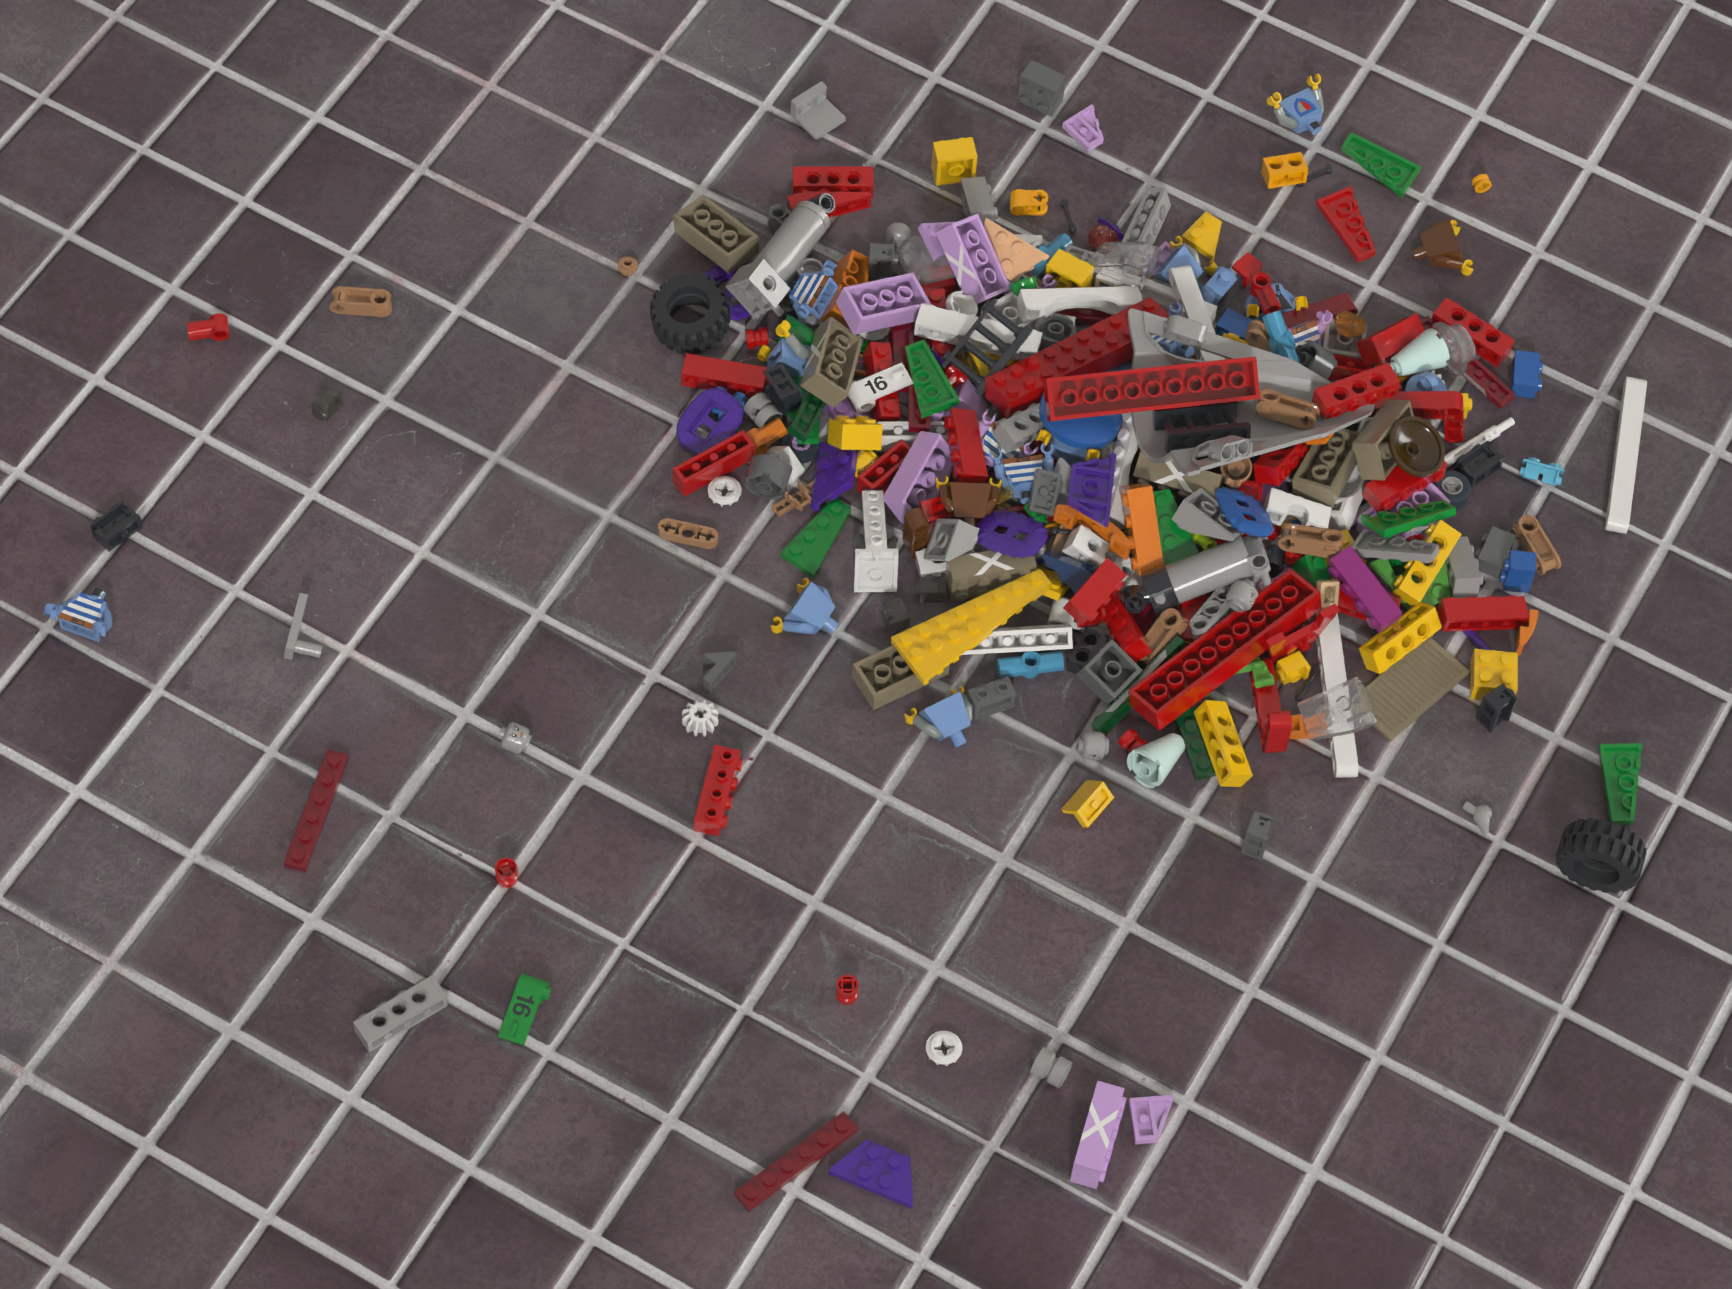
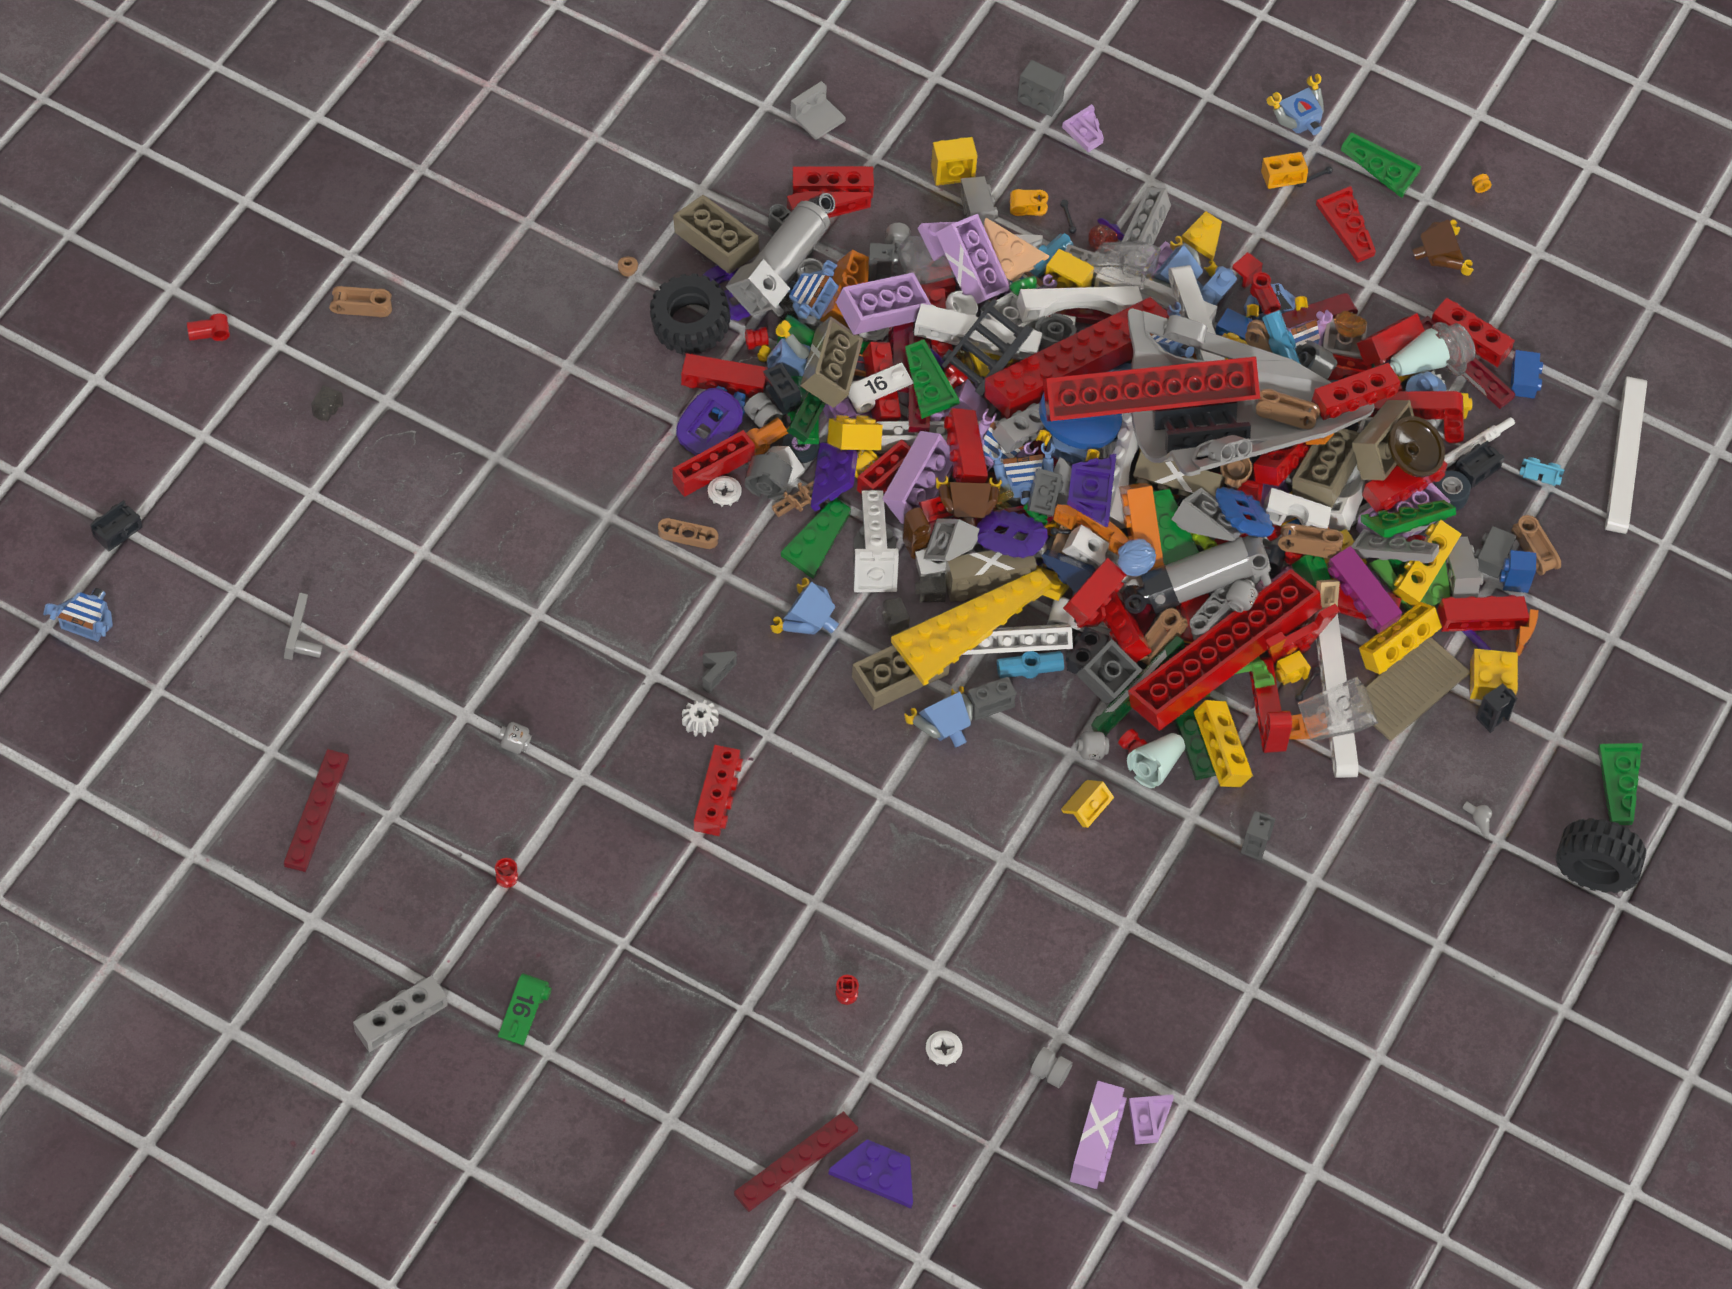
(1136, 557): none -> medium blue hair

